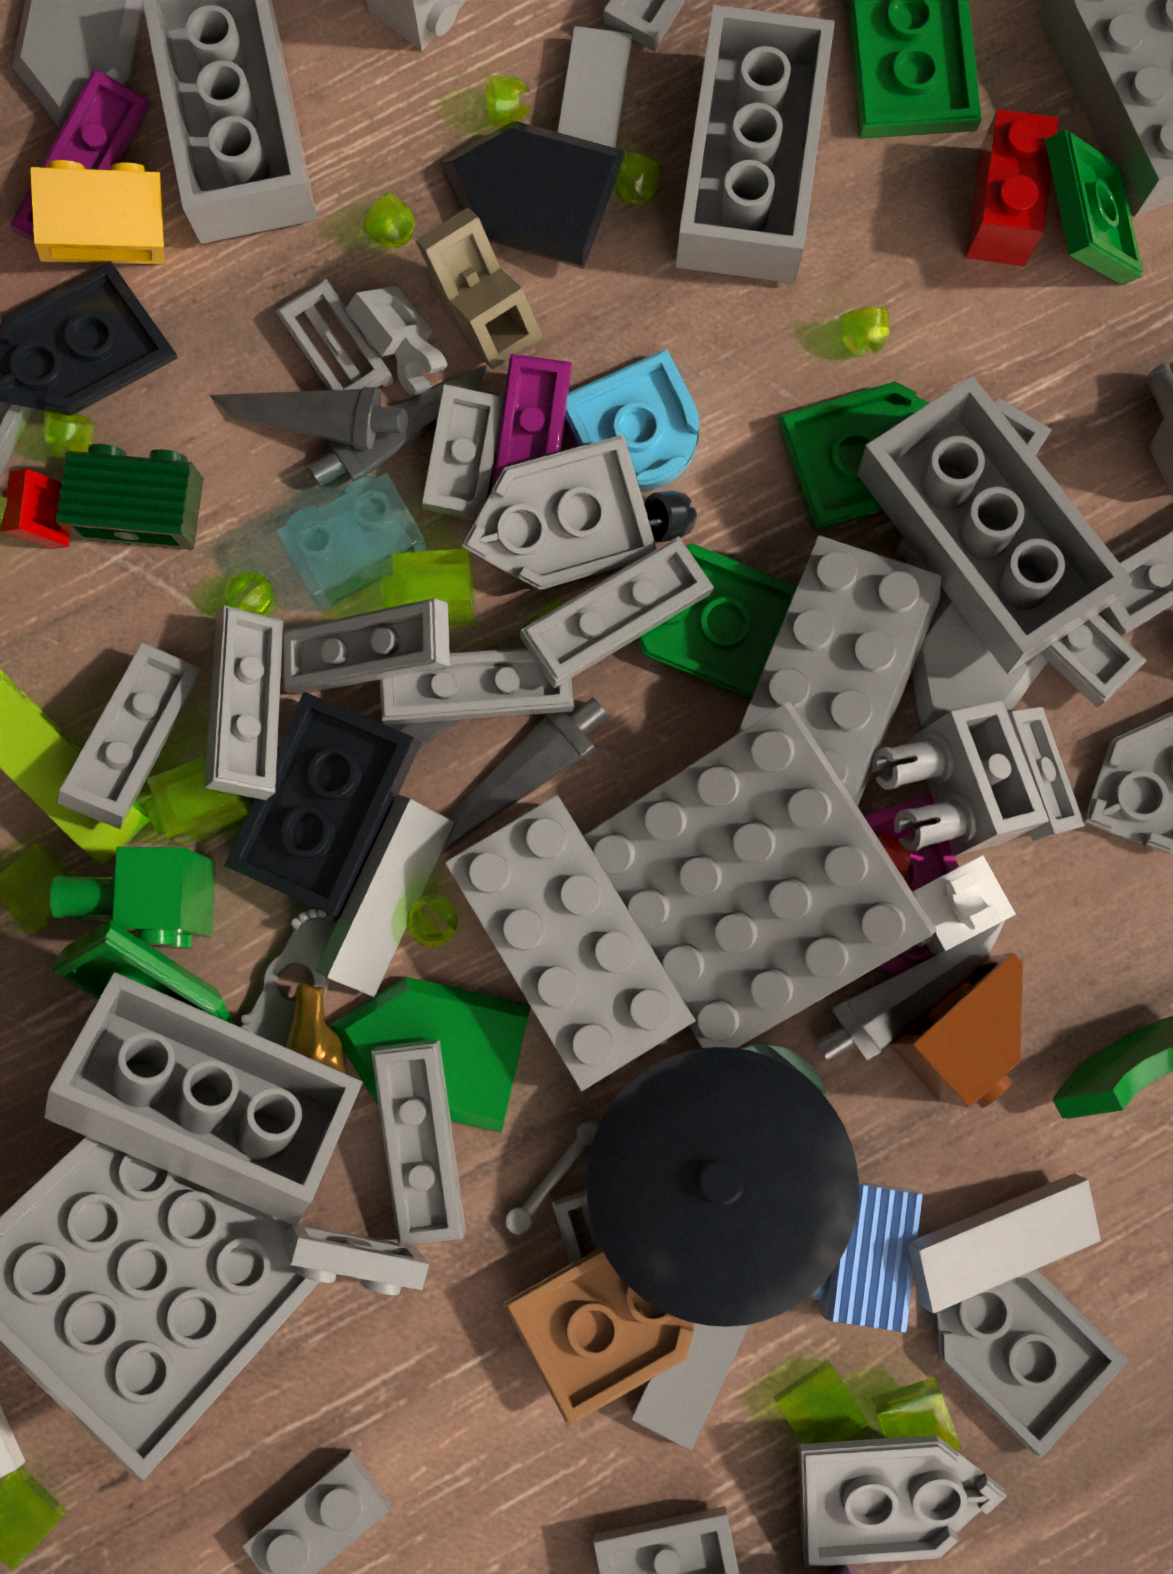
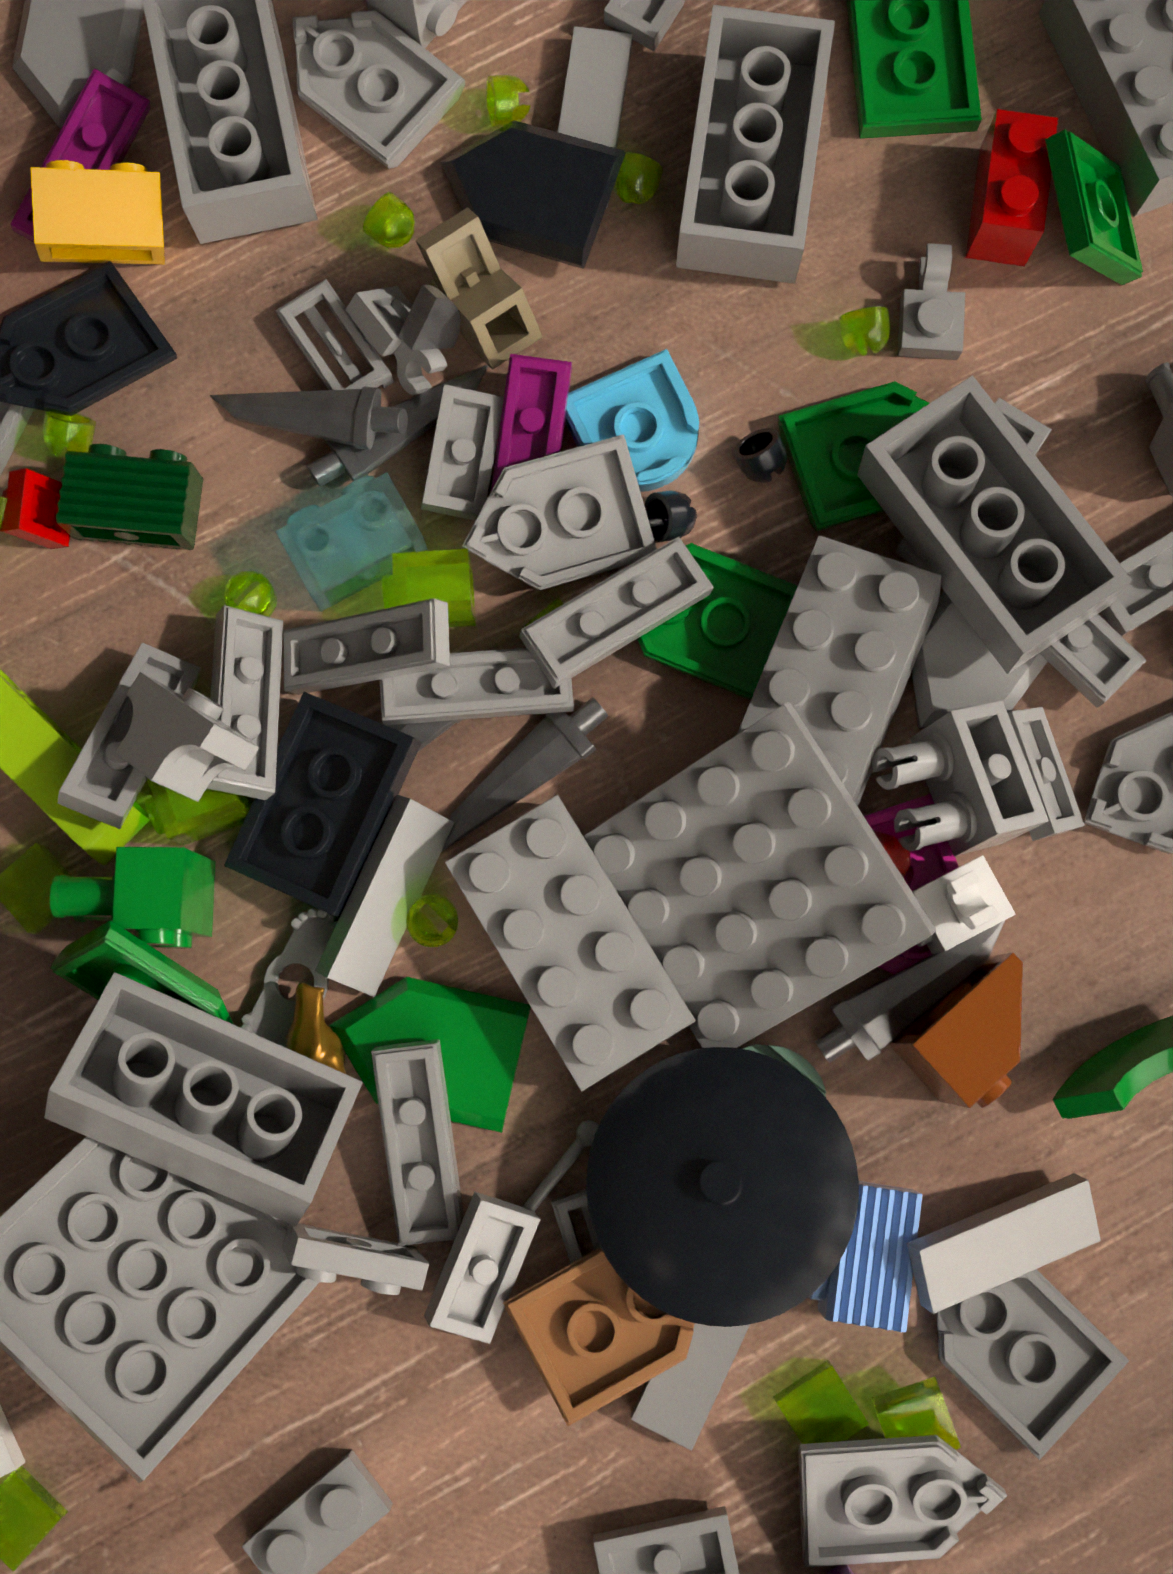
(180, 738): none -> light grey brick
(372, 82): none -> light grey tile
(431, 321): none -> flat silver tile
(481, 1268): none -> plate
(761, 455): none -> black hinge
(932, 316): none -> light grey plate

